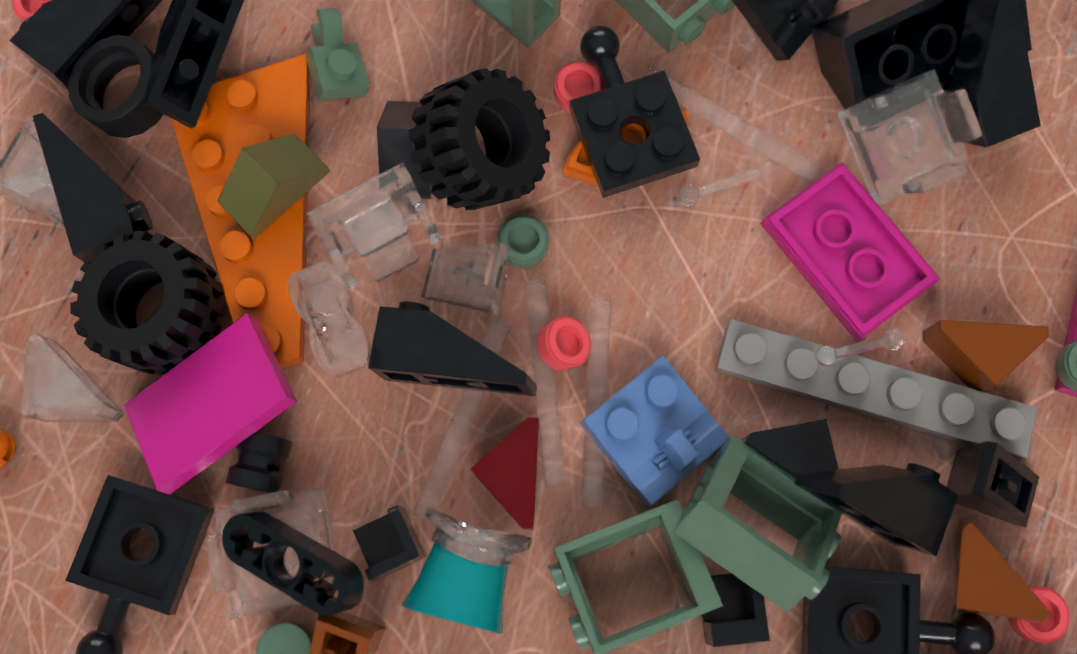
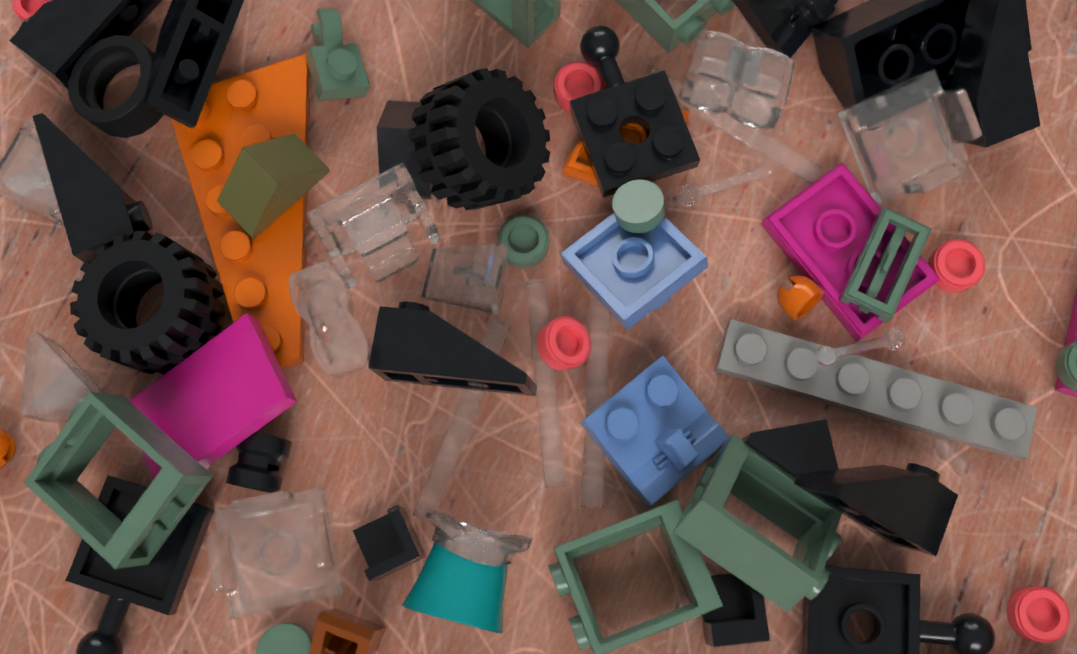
(158, 509): none -> sand green window
(314, 562): black beam -> none
(511, 472): dark red slope -> none
(634, 270): none -> medium blue hinge
(639, 206): none -> sand green tile
(737, 80): none -> clear brick
(800, 298): none -> orange hinge
(868, 302): none -> sand green tile
(957, 265): none -> coral tile
(982, 351): dark orange slope -> none
(990, 583): dark orange slope -> none
(993, 482): black slope -> none

